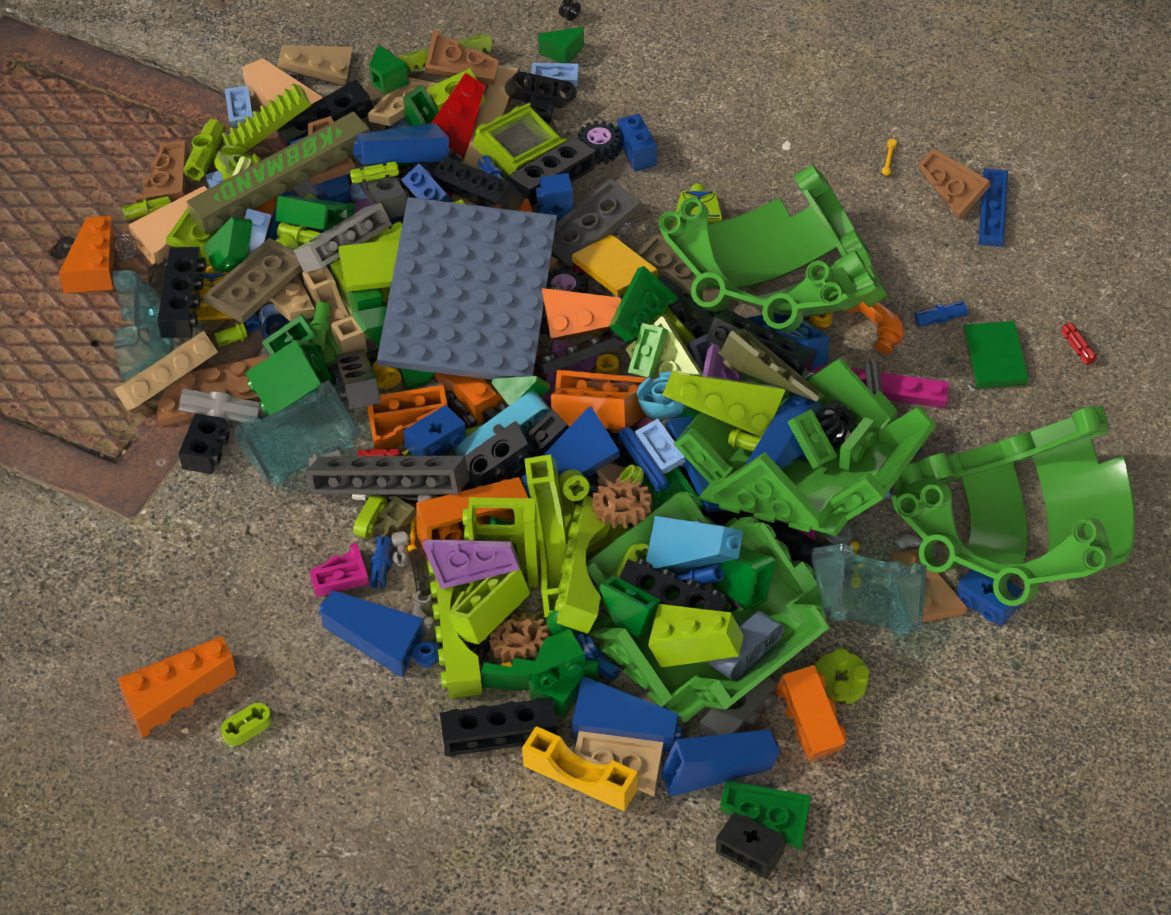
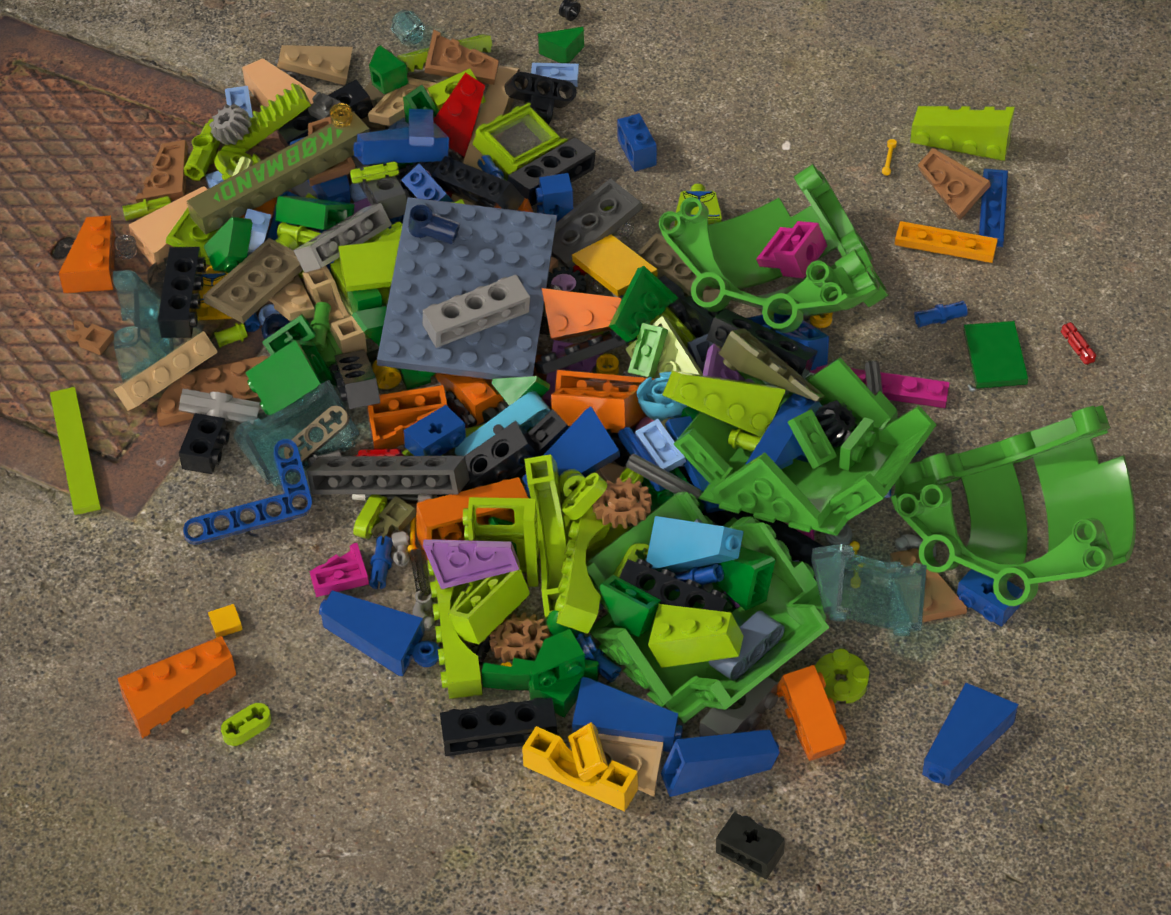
(75, 451): none -> lime tile
(92, 339): none -> medium nougat plate
(225, 620): none -> yellow tile
(230, 124): none -> light grey gear
(258, 508): none -> blue beam
(322, 104): none -> dark grey tile
(327, 417): none -> dark tan beam
(341, 121): none -> clear yellow bush
(408, 27): none -> clear light blue head
(421, 127): none -> blue tile
(425, 223): none -> dark blue piece
(476, 310): none -> light grey brick
(584, 496): none -> lime beam
(587, 751): none -> yellow tile
(603, 139): black wheel -> none
(660, 476): none -> dark grey axle
(769, 808): green wing -> none
(793, 249): none -> dark pink brick
(888, 324): orange piece -> none
(946, 241): none -> light orange plate
(964, 130): none -> lime wedge
(967, 733): none -> blue slope

